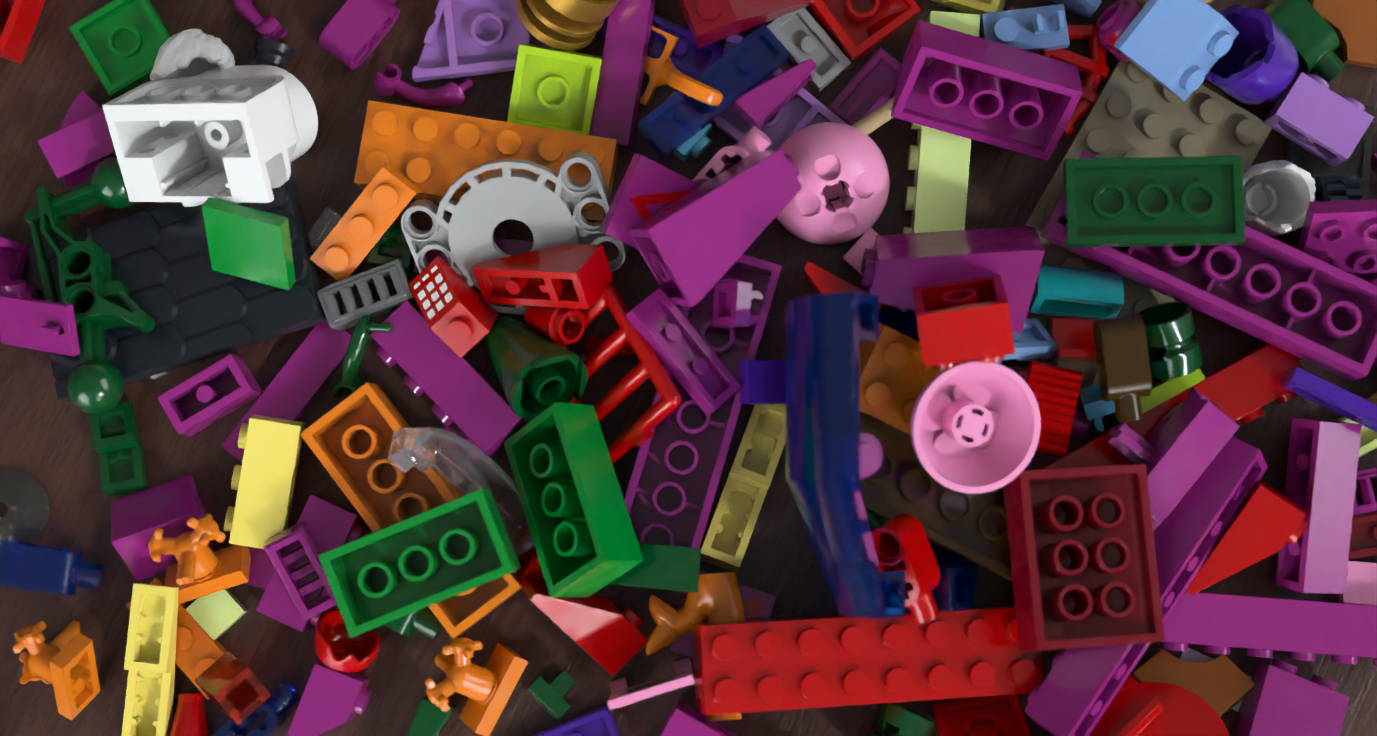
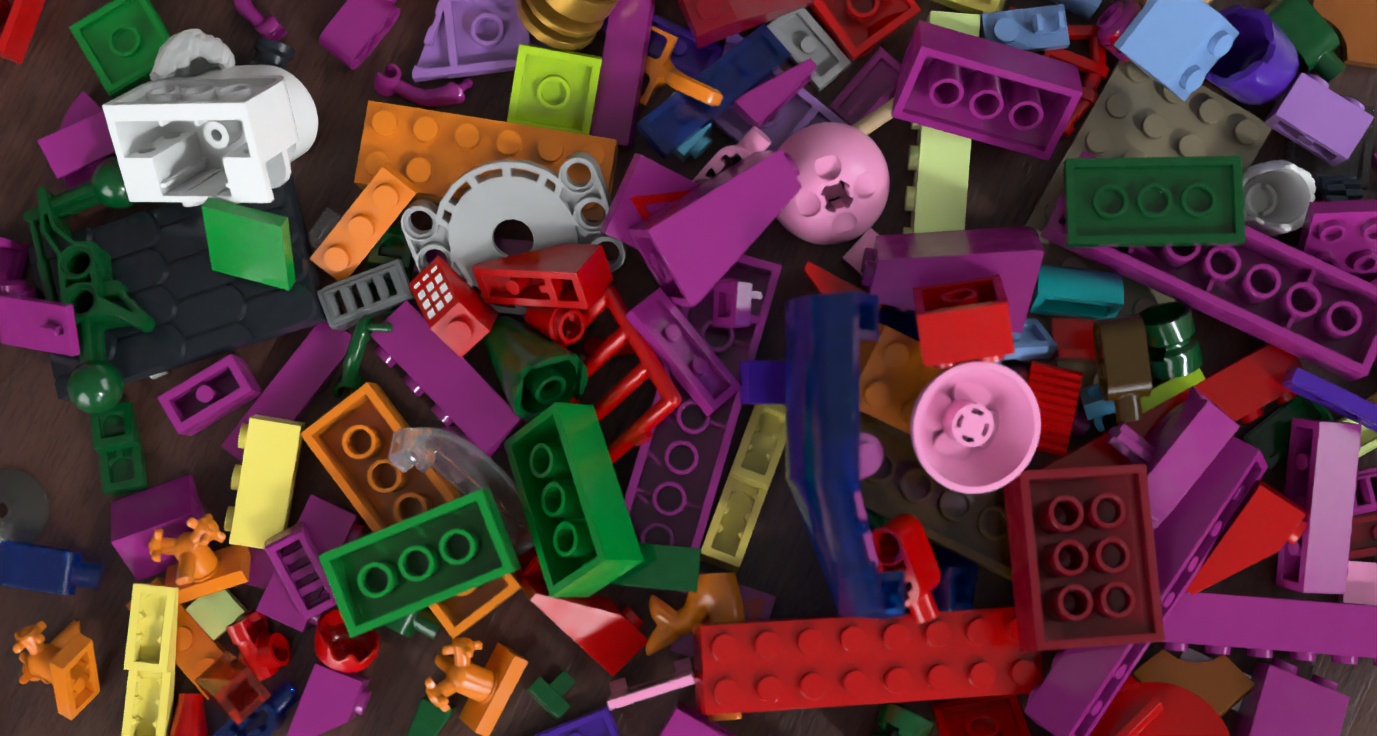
(258, 648): none -> red plate
(1273, 431): none -> dark green tile

